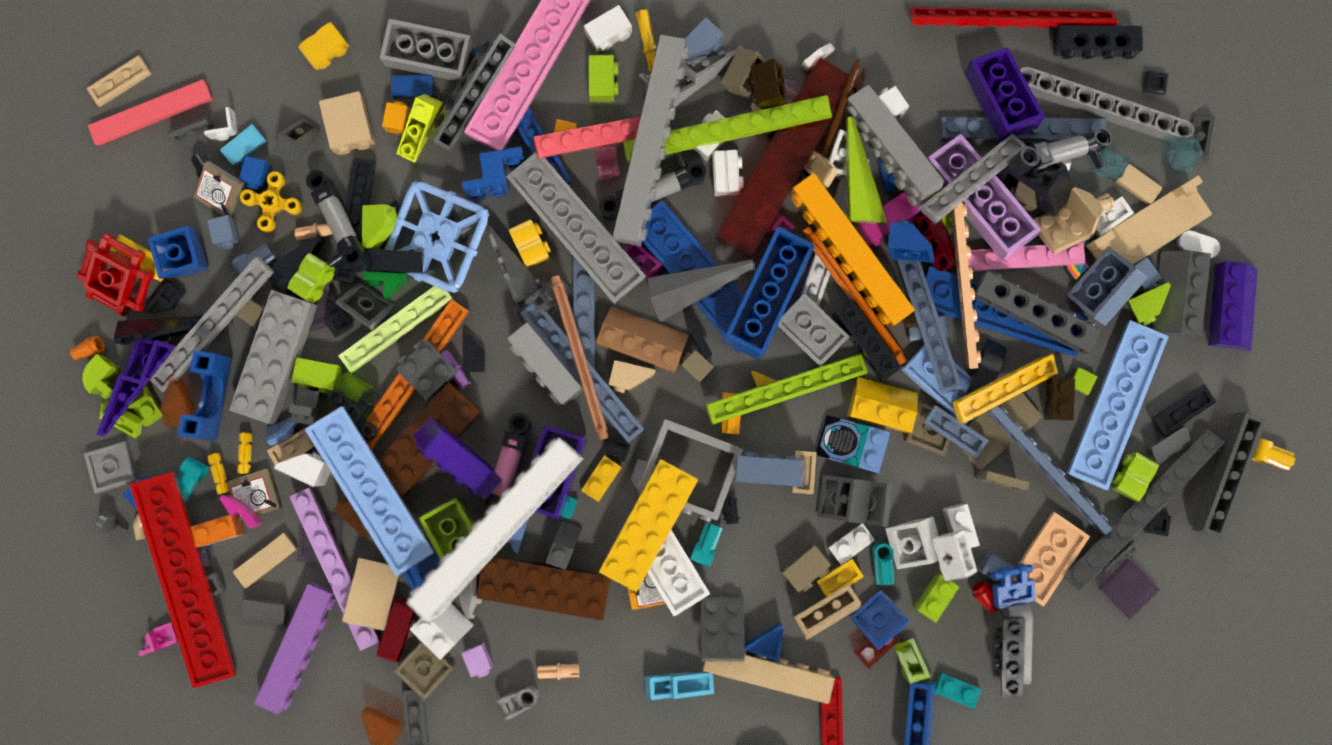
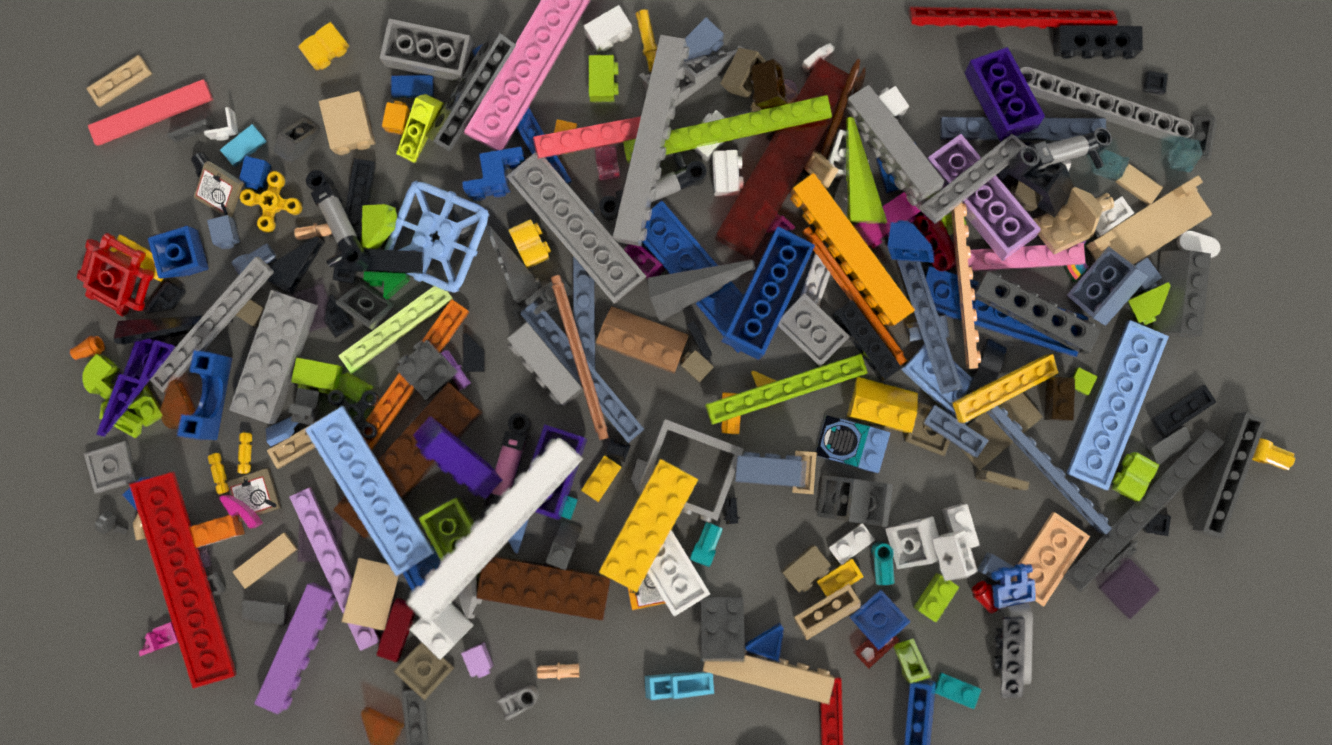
(190, 474): teal piece -> none
(306, 468): white slope -> none
(311, 278): lime brick -> none
(628, 376): tan slope -> none
(1233, 305): dark purple slope -> none

